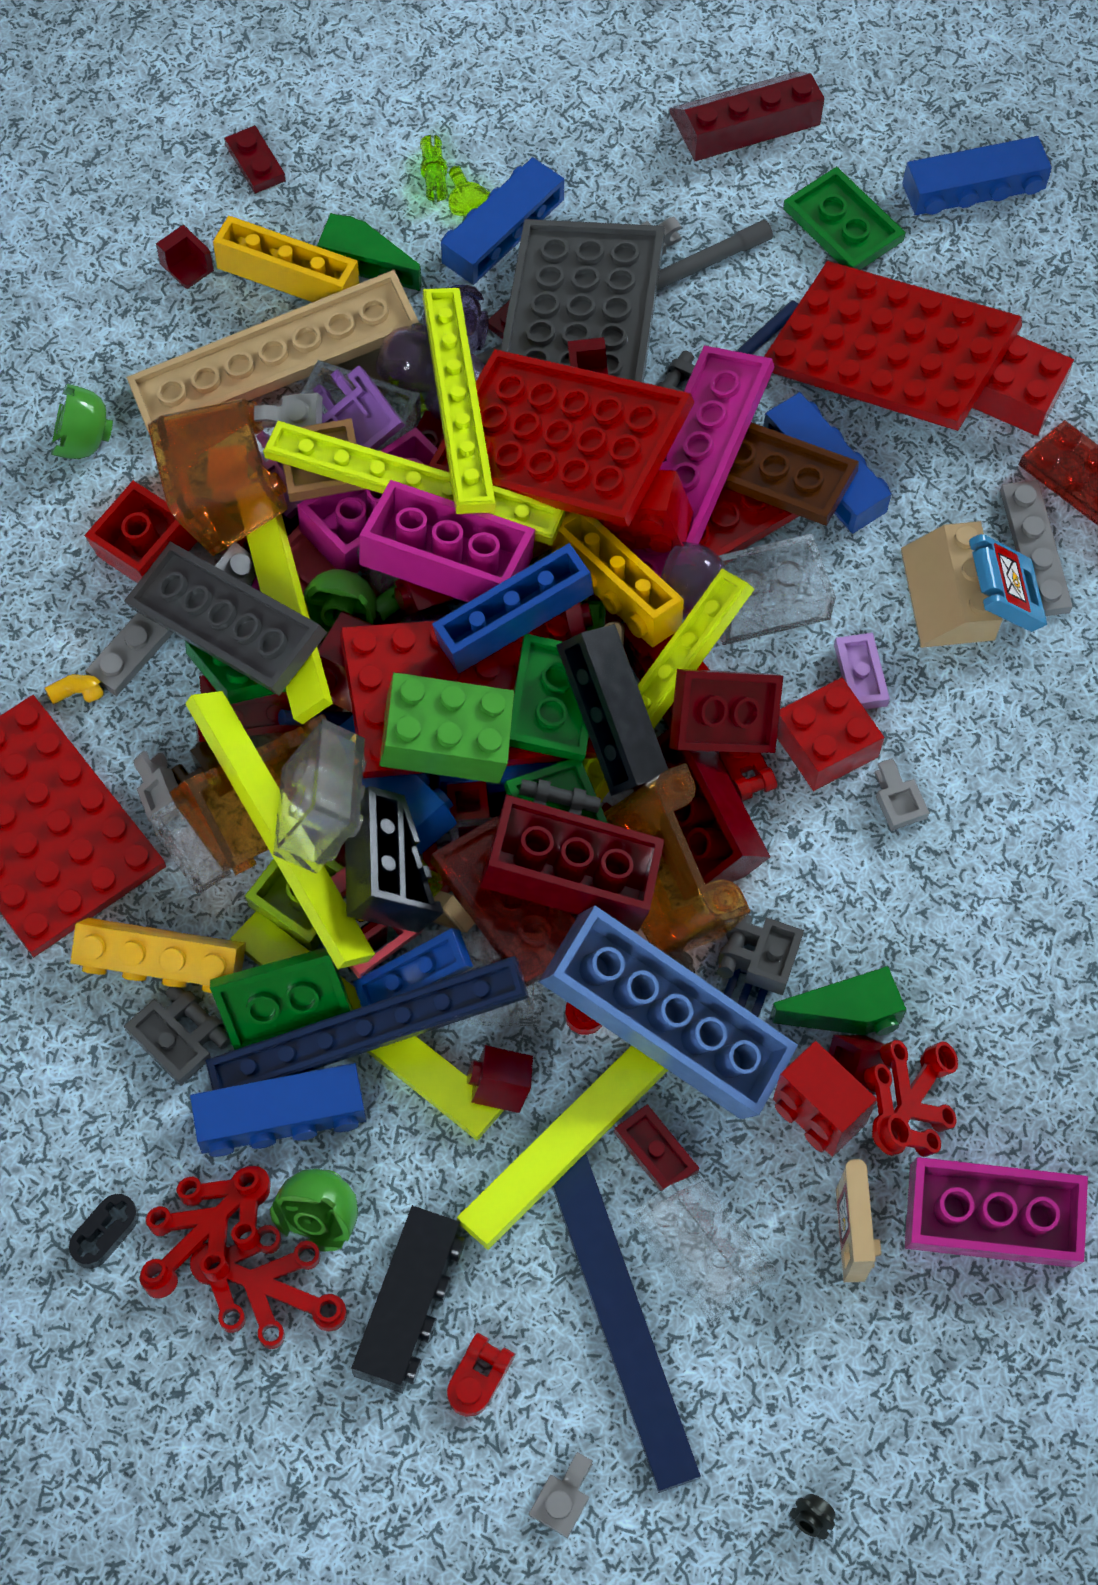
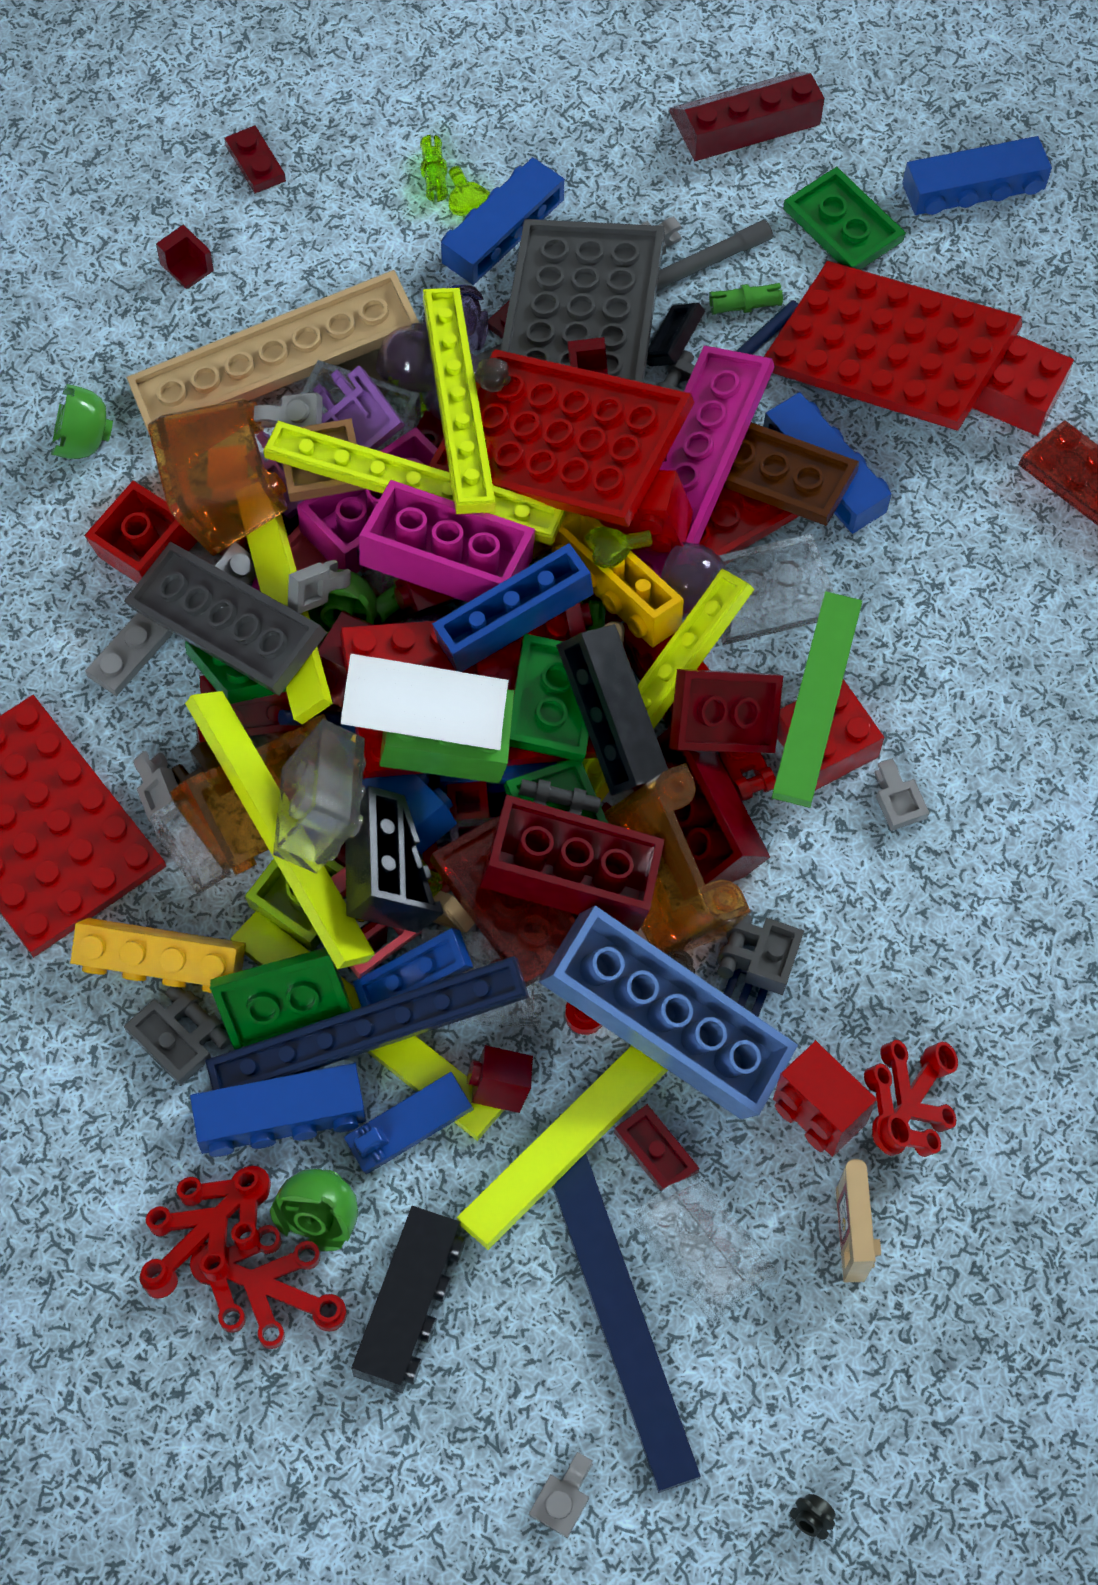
(74, 684): yellow arm -> none
(96, 1224): black beam -> none
(282, 261): yellow brick -> none
(311, 585): none -> light grey plate
(371, 249): green slope -> none
(408, 1123): none -> blue hinge
(424, 702): none -> white sticker
(470, 1390): red plate -> none
(492, 374): none -> clear smoke plate
(613, 546): none -> clear neon green rock
(674, 334): none -> black tile
(746, 298): none -> bright green pin
(817, 700): none -> bright green tile
(848, 1006): green slope -> none
(856, 1053): dark red panel -> none
(862, 669): lavender plate -> none
(947, 588): tan slope -> none
(996, 1212): dark pink brick -> none
(1012, 579): dark azure container -> none
(1035, 539): light grey plate -> none

